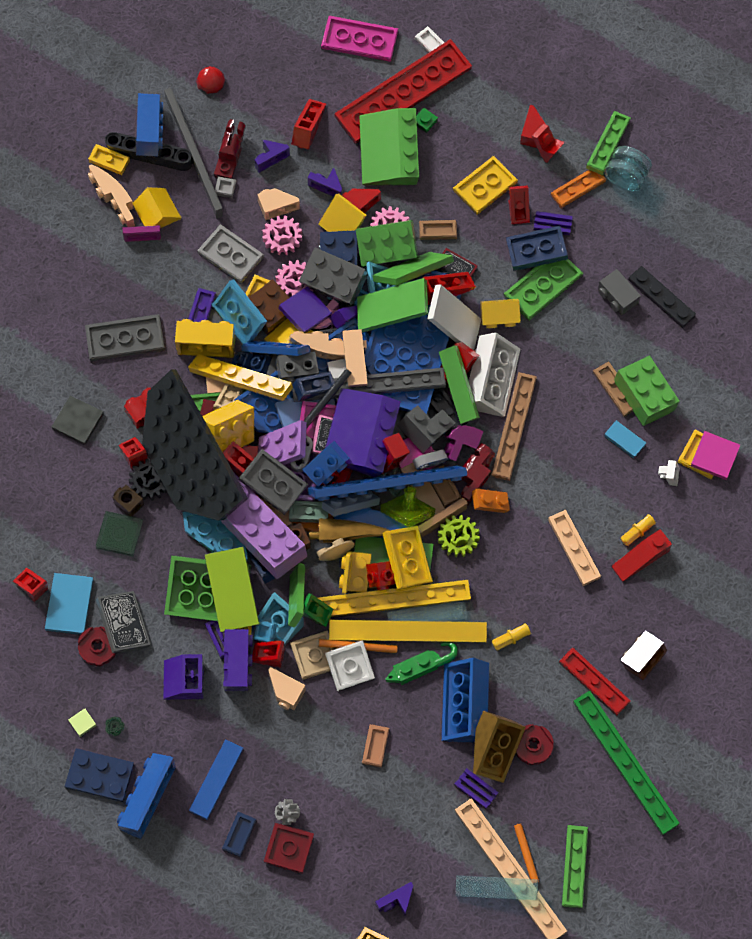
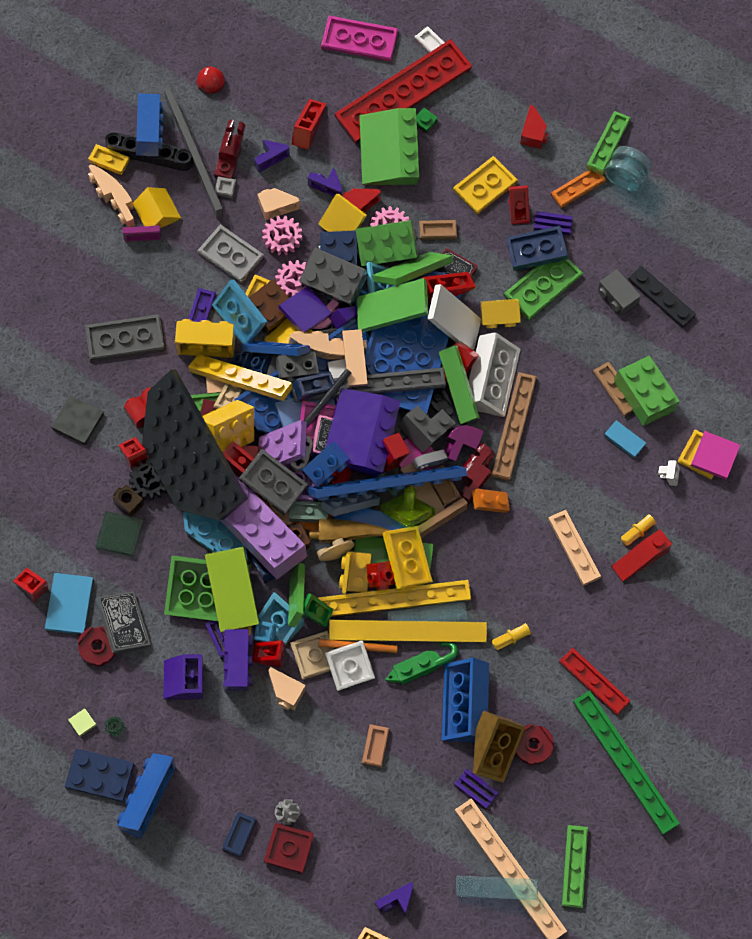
(216, 779): blue tile -> none
(452, 530): lime gear -> none
(526, 852): orange bar -> none
(546, 142): red slope -> none
(643, 655): brick -> none

